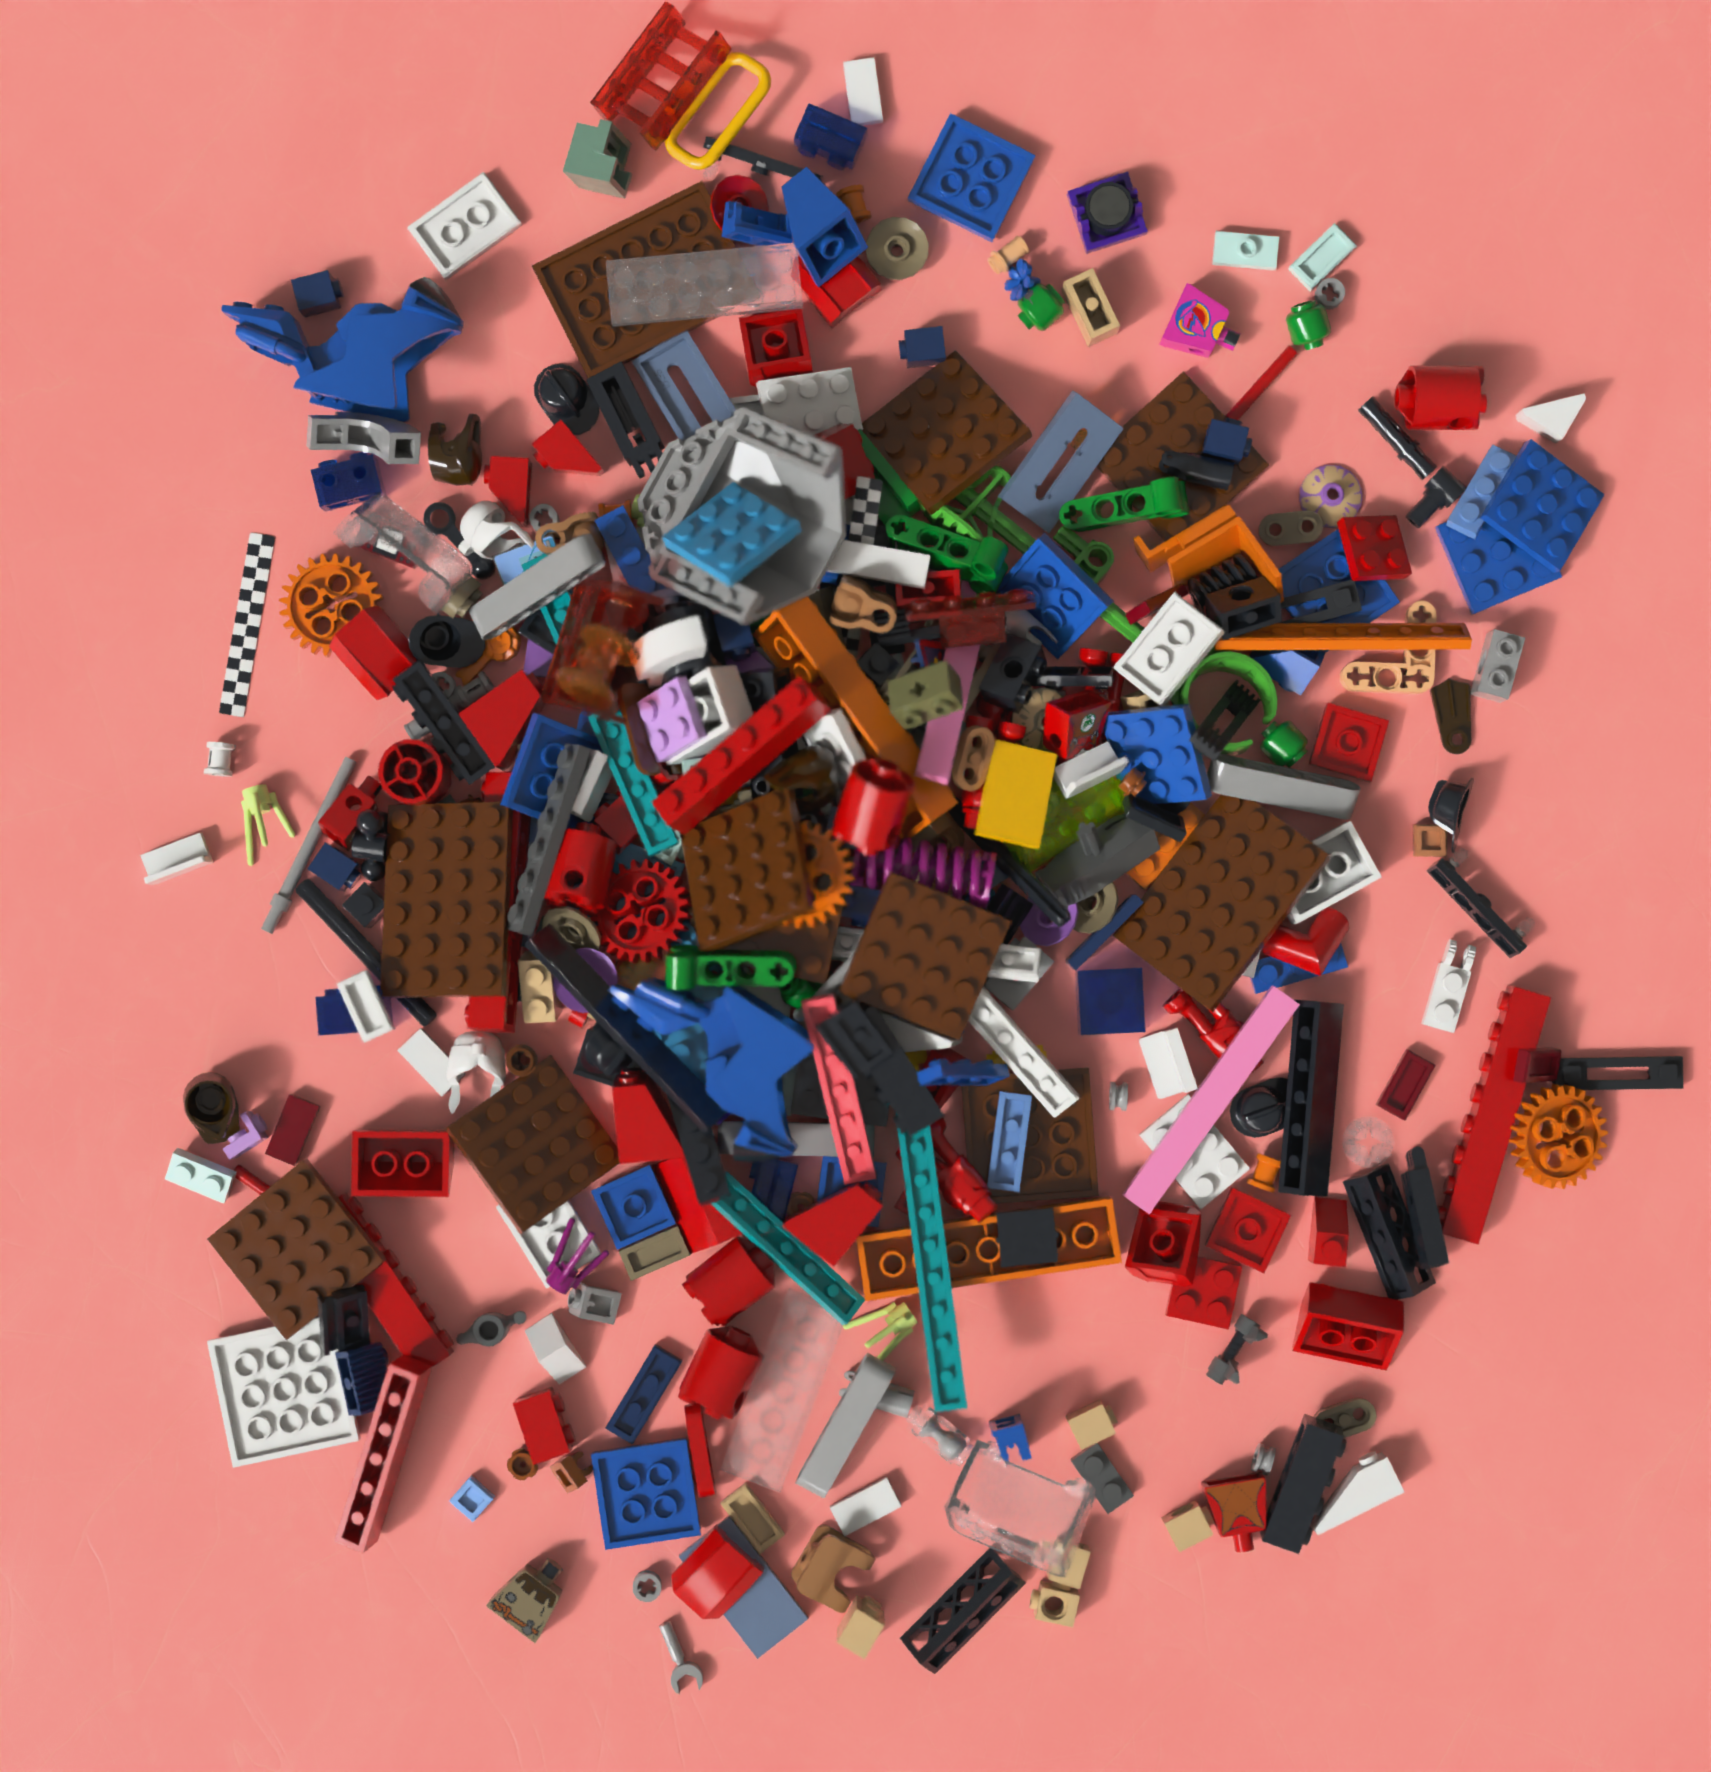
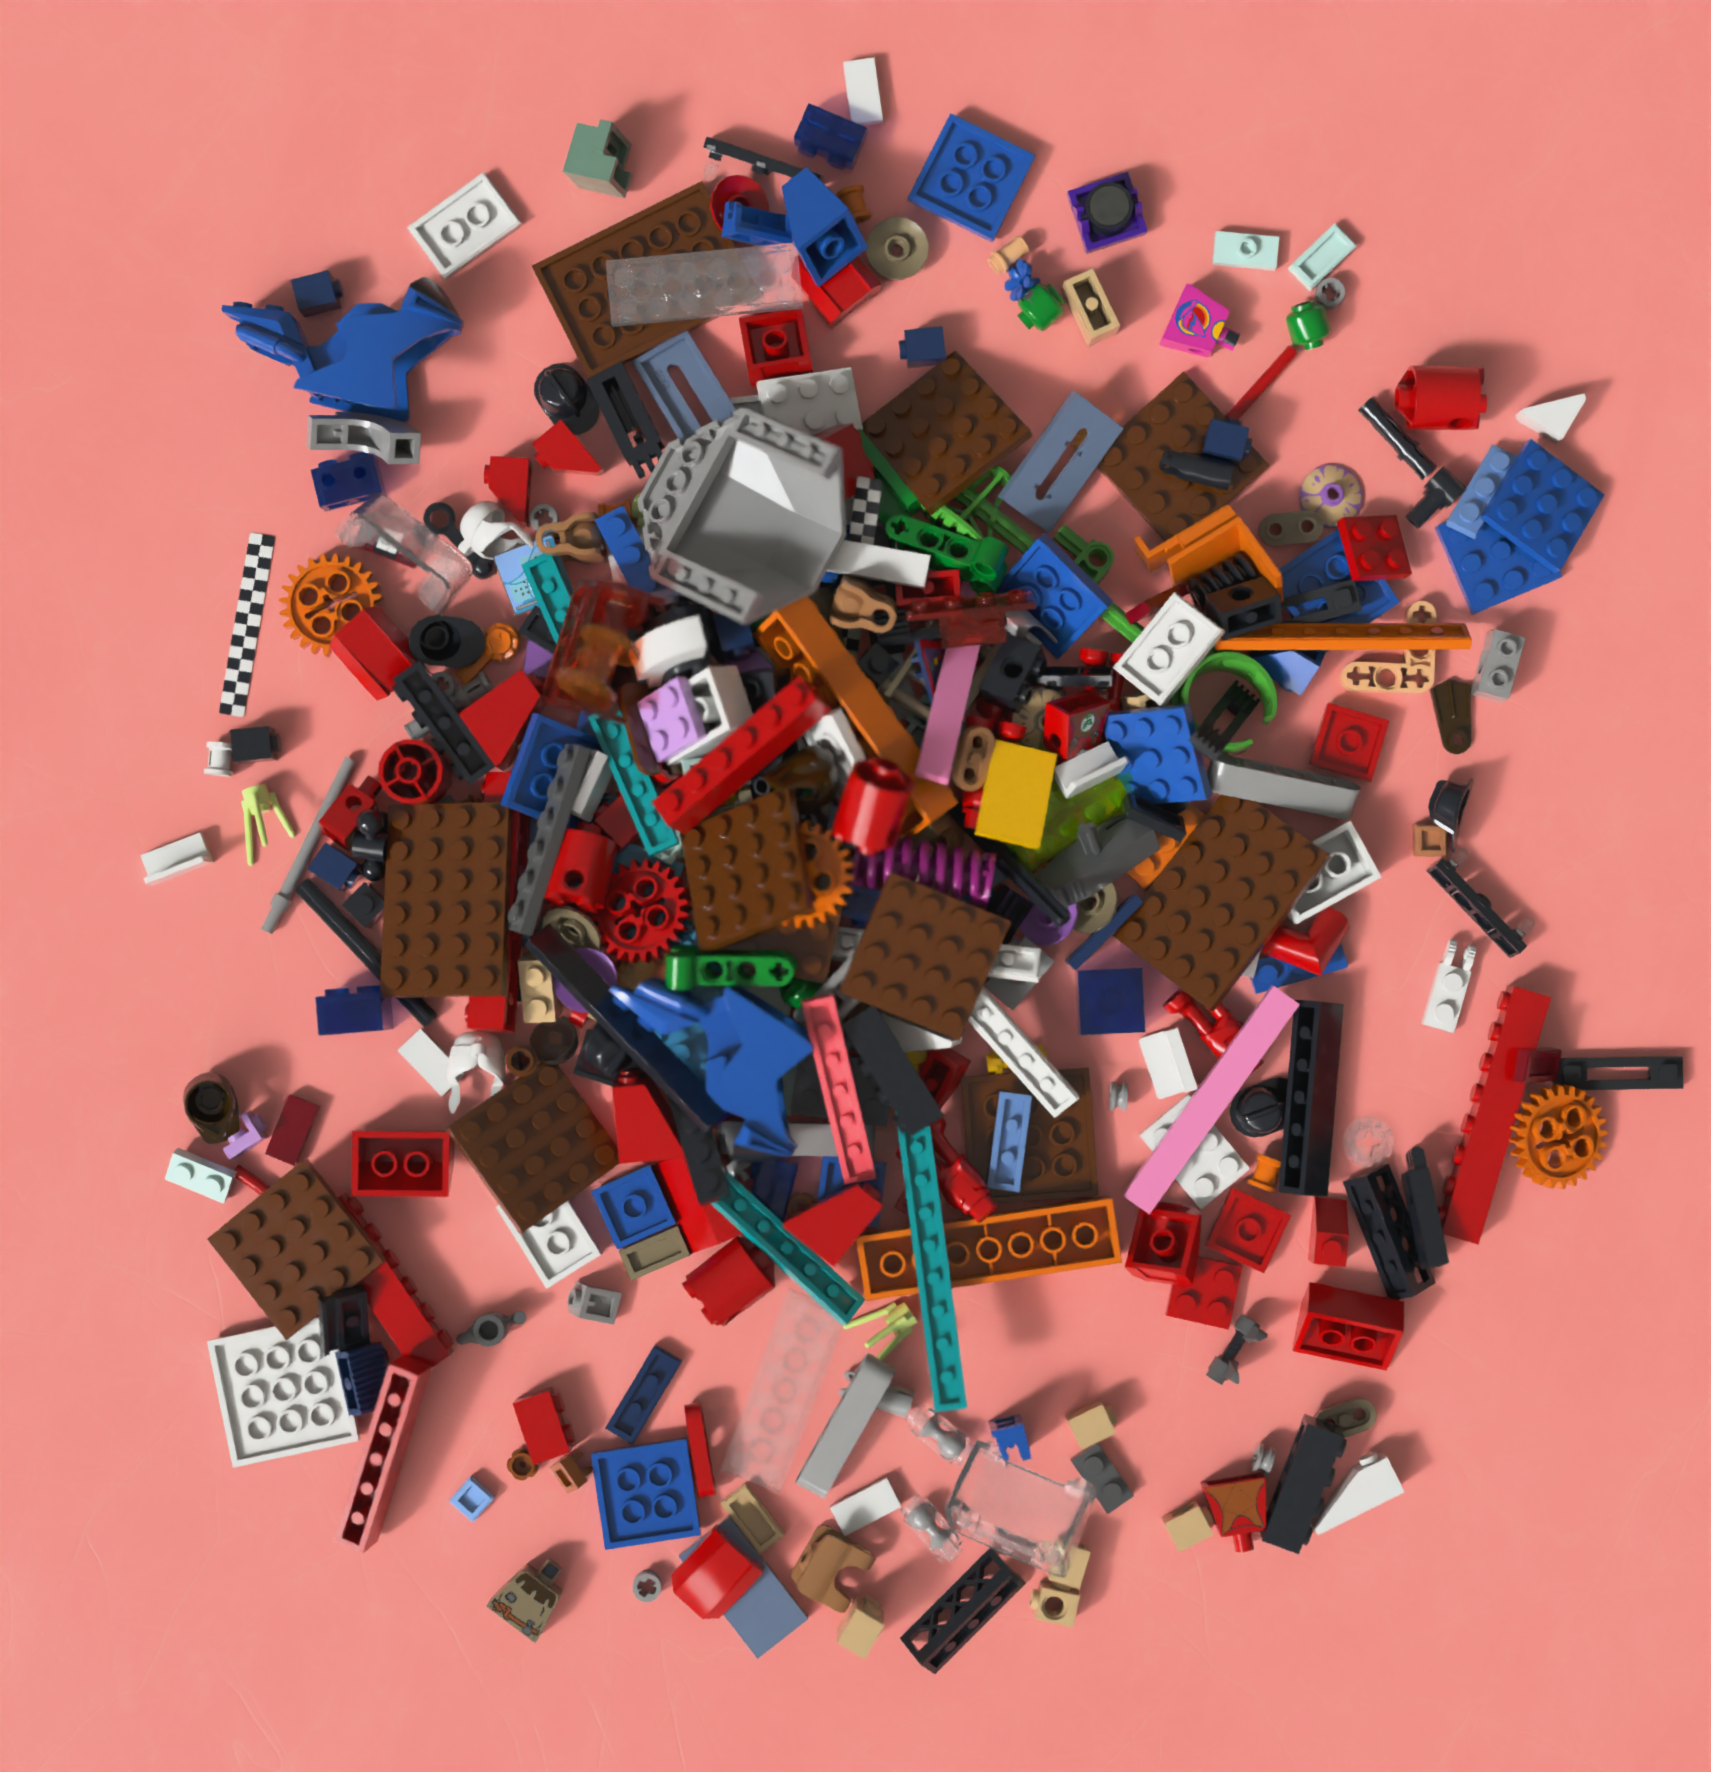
(255, 744): none -> black brick
(365, 1006): white tile -> none
(459, 459): dark brown helmet -> none
(464, 598): dark tan plate -> none
(537, 586): light grey beam -> none
(554, 1349): white slope -> none
(555, 1040): none -> clear smoke hair
(563, 1275): magenta plant -> none
(640, 60): clear red fence -> none
(677, 1655): light grey piece -> none
(722, 1371): red cylinder -> none
(731, 534): dark azure plate -> none
(735, 124): yellow bar -> none
(737, 1168): none -> light grey piece
(854, 1038): black plate -> none
(920, 1517): none -> clear piece
(925, 695): olive brick -> none
(962, 1073): blue plate -> none
(1027, 1237): black piece -> none
(1132, 782): dark orange plate -> none
(1162, 497): green piece -> none
(1283, 743): green head -> none
(1405, 1084): dark red tile -> none

